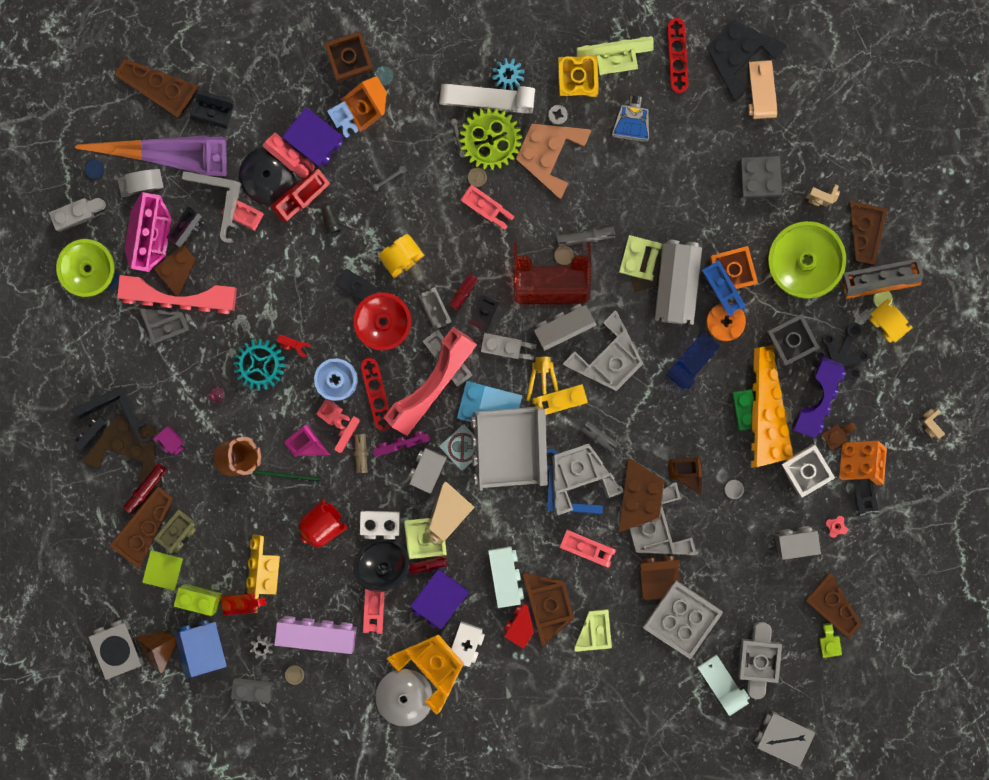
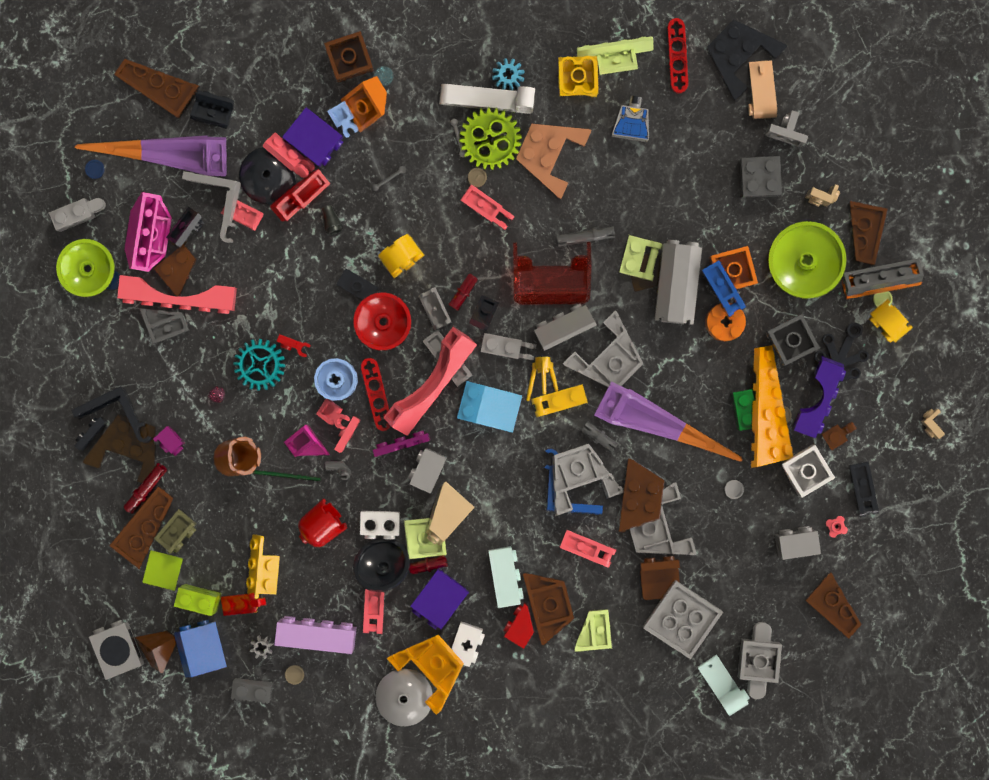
(140, 182): light grey brick -> none
(340, 467): none -> dark grey arm
(361, 453): dark tan pin -> none
(459, 447): clear light blue sticker -> none
(509, 447): light grey panel -> none
(559, 115): light grey wheel -> none
(563, 255): dark tan piece -> none
(633, 411): none -> medium lavender plate
(687, 472): reddish brown slope -> none
(691, 362): clear blue door -> none
(784, 738): light grey brick -> none
(786, 132): none -> light grey bracket
(830, 644): lime plate -> none
(863, 461): orange bracket -> none

